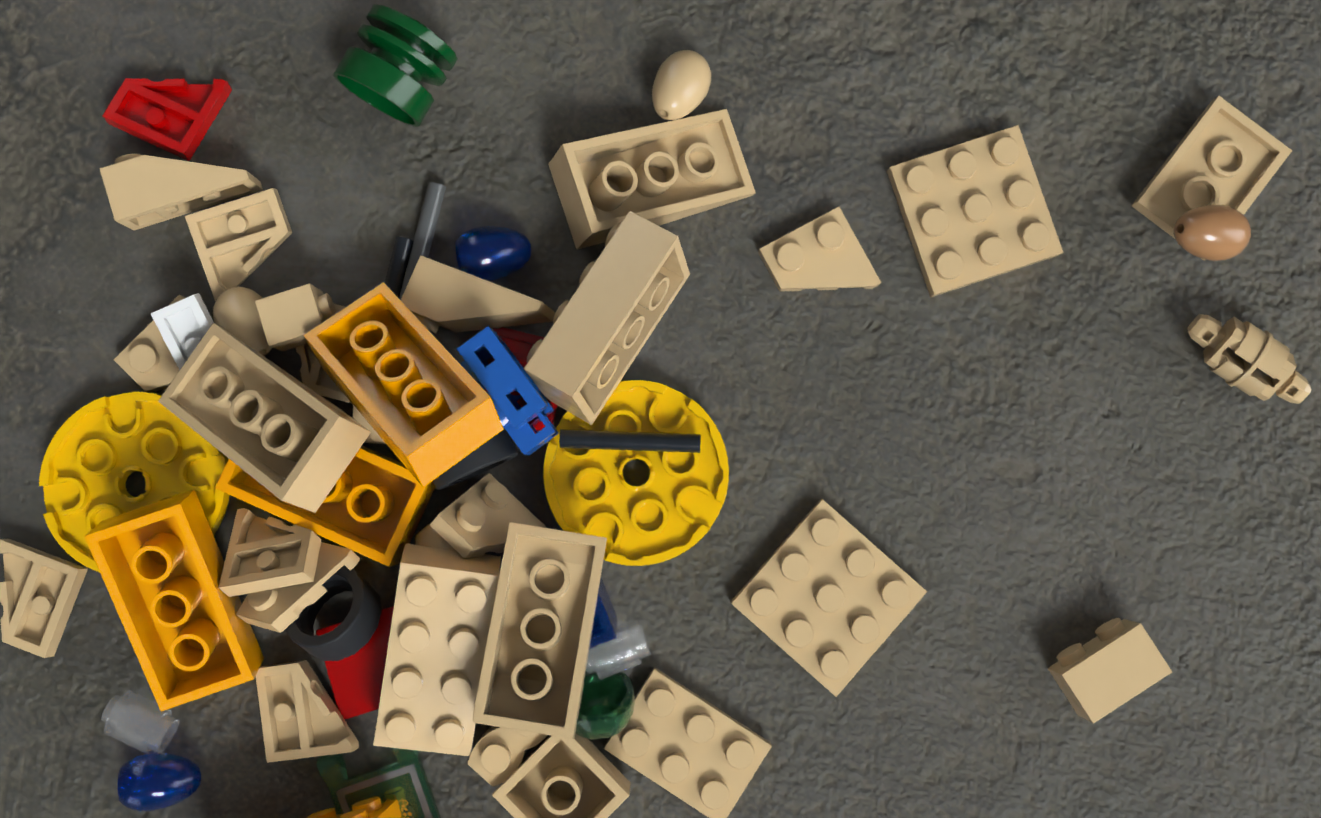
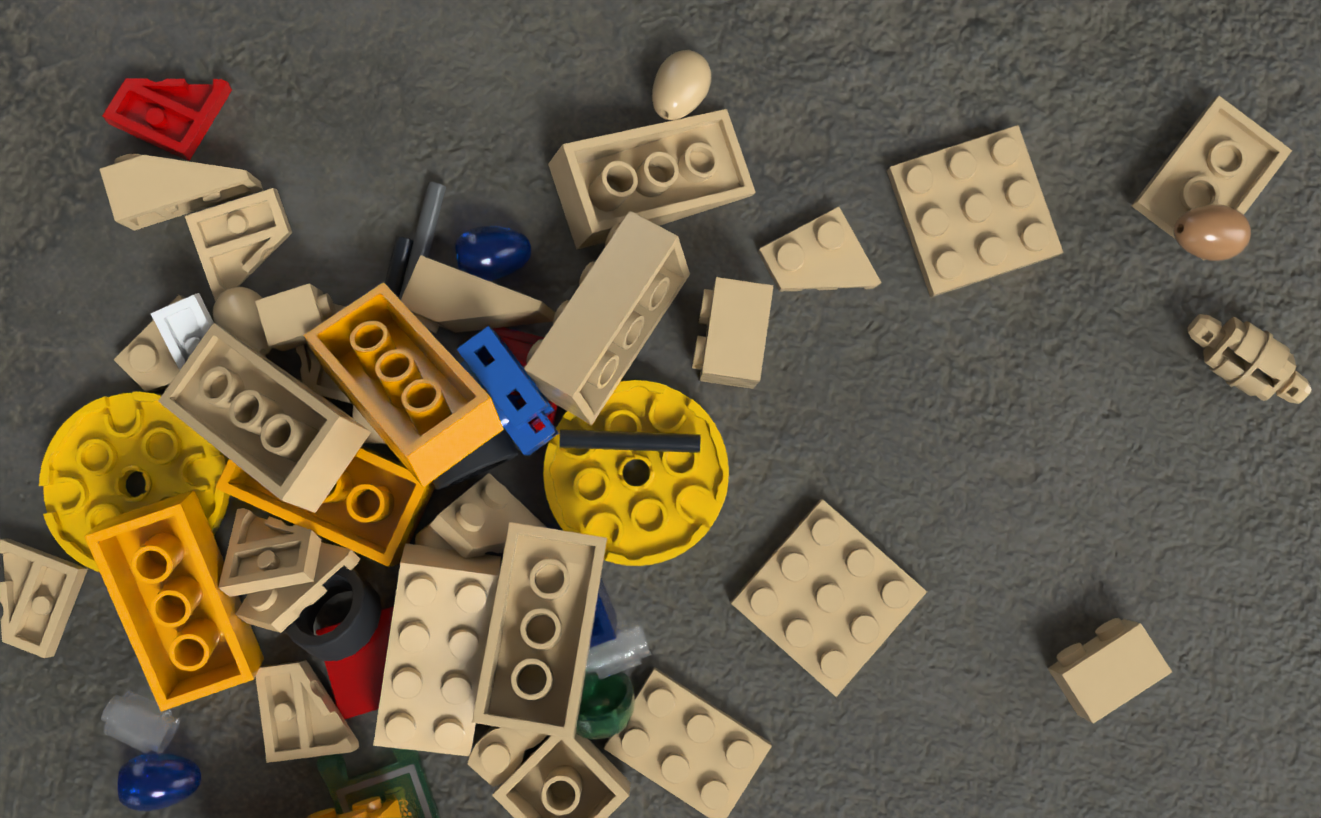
(399, 59): dark green wheel -> none
(735, 332): none -> tan brick

